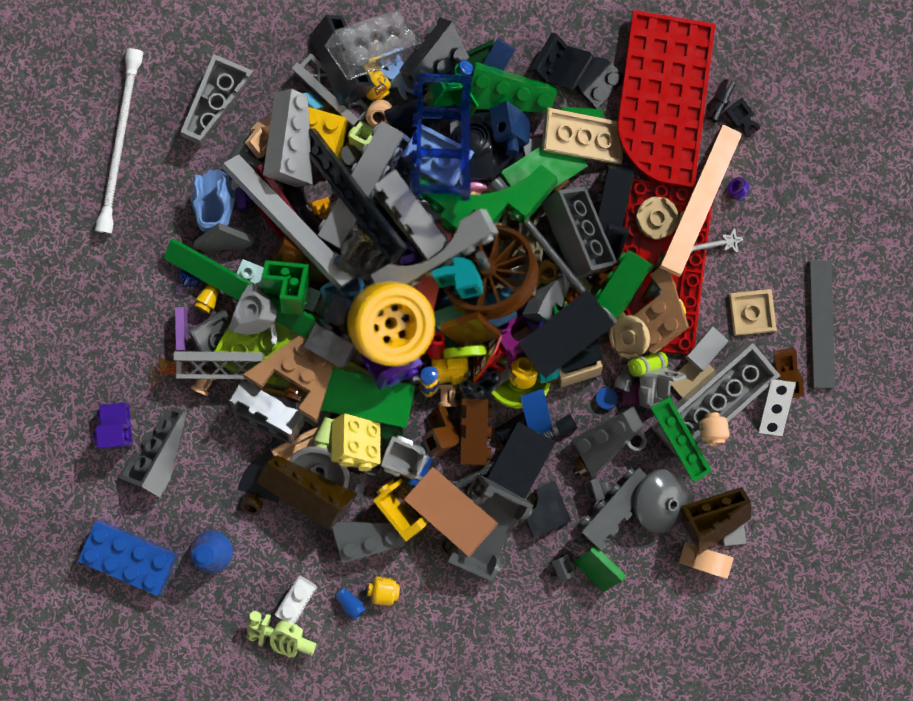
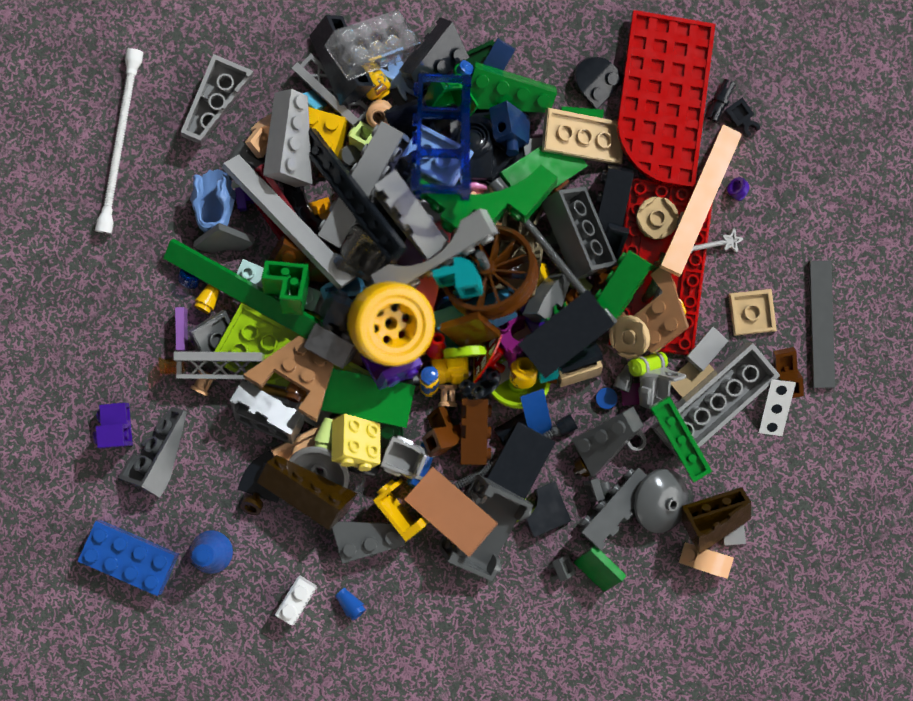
(254, 313): light grey hat -> none
(284, 639): yellowish green torso -> none
(383, 591): yellow head -> none
(410, 255): dark purple tile -> none
(547, 271): dark brown tile -> none
(561, 63): black bracket -> none
(714, 429): light nougat head -> none

